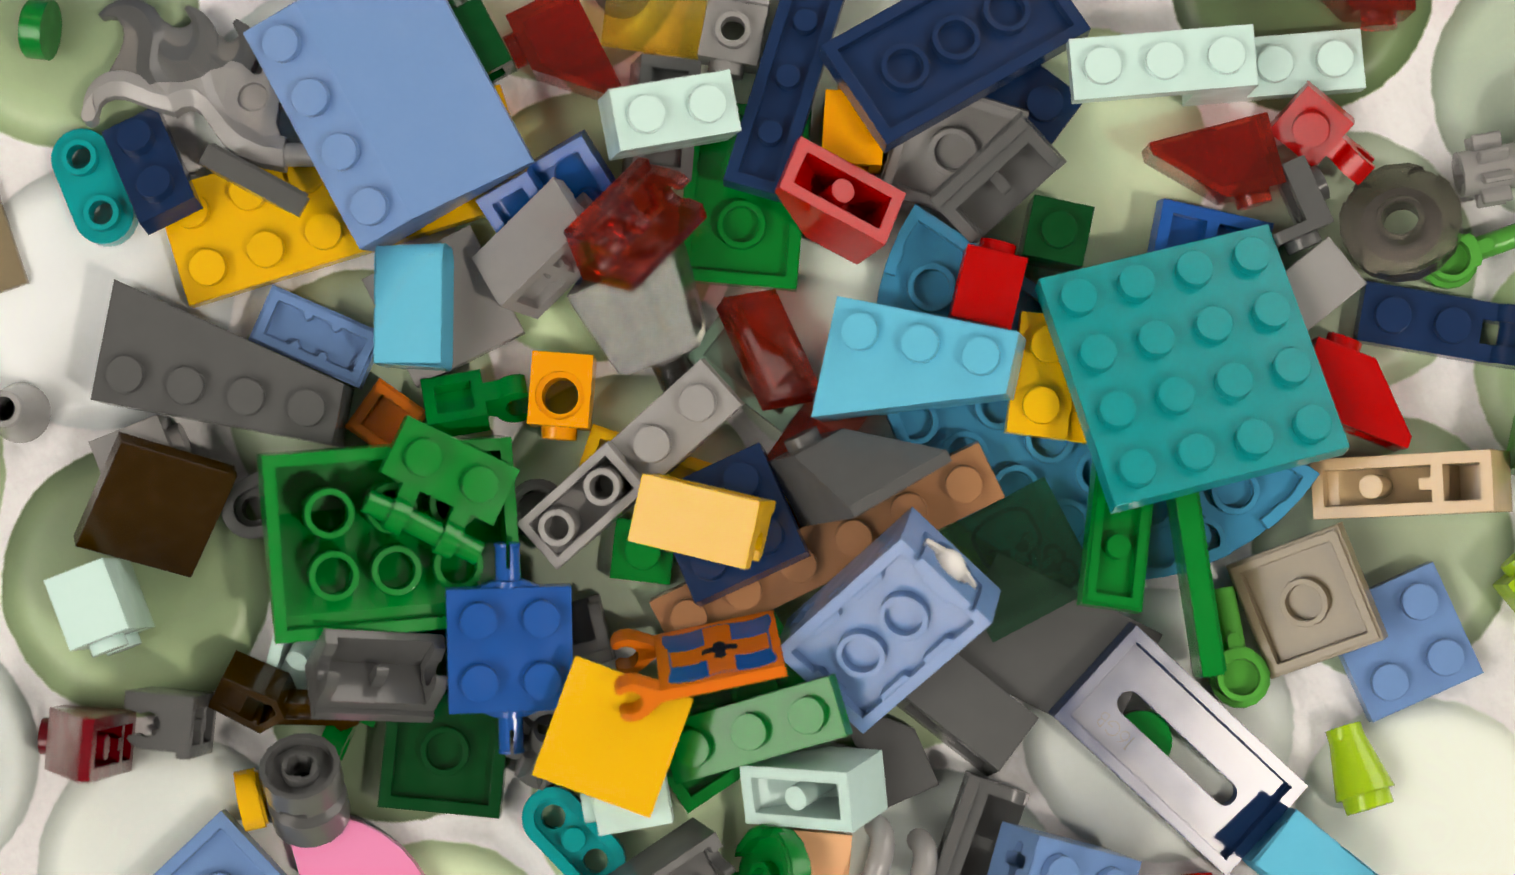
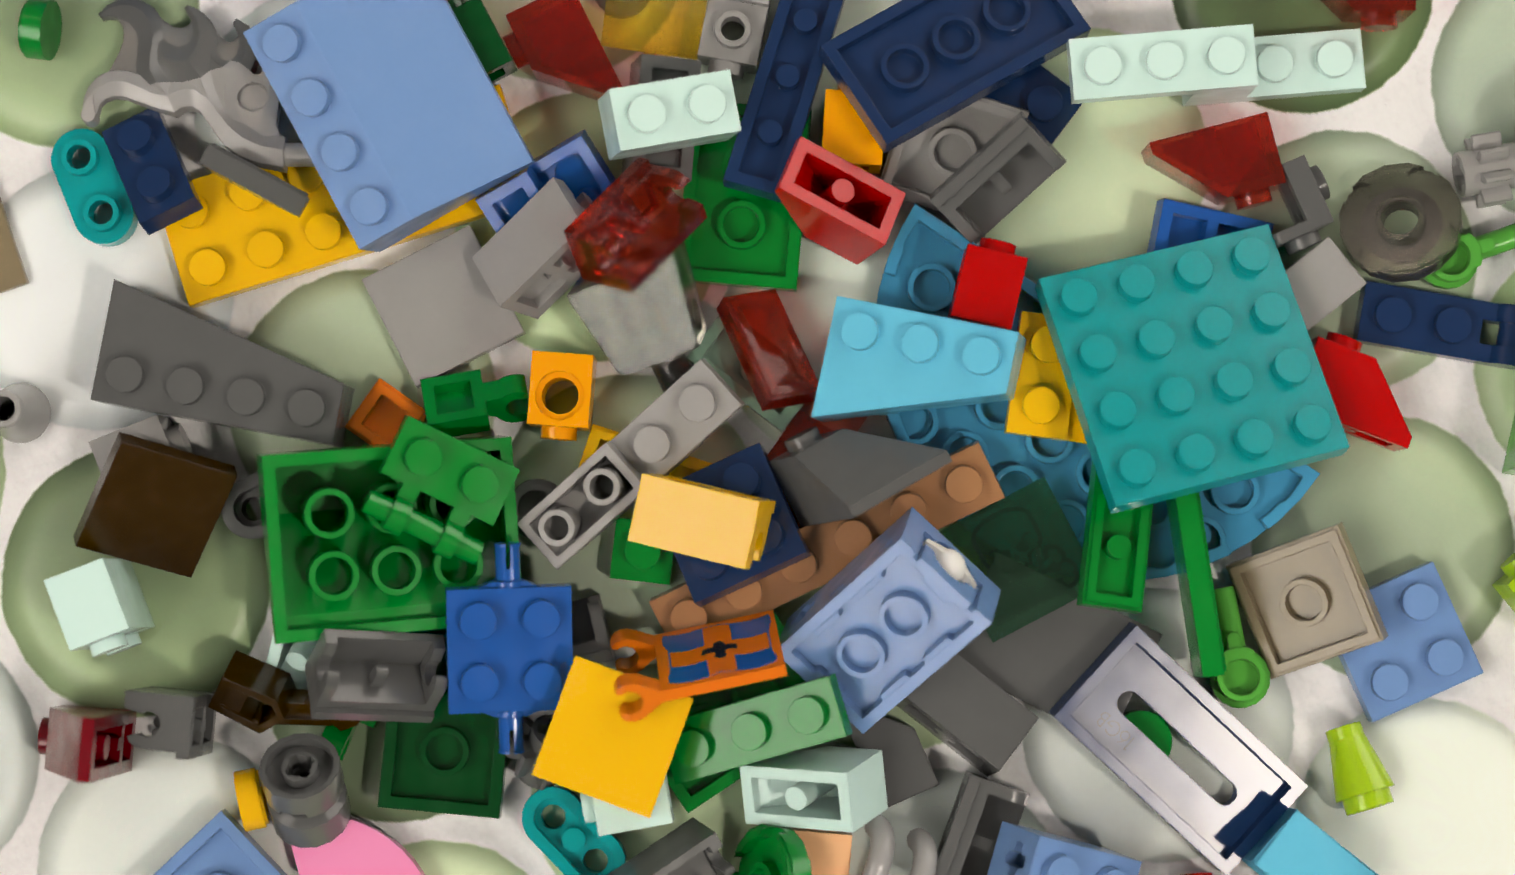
(315, 336): medium blue plate -> none
(414, 306): medium azure piece -> none
(1055, 233): dark green brick -> none
(1317, 129): plate -> none
(1413, 485): tan slope -> none

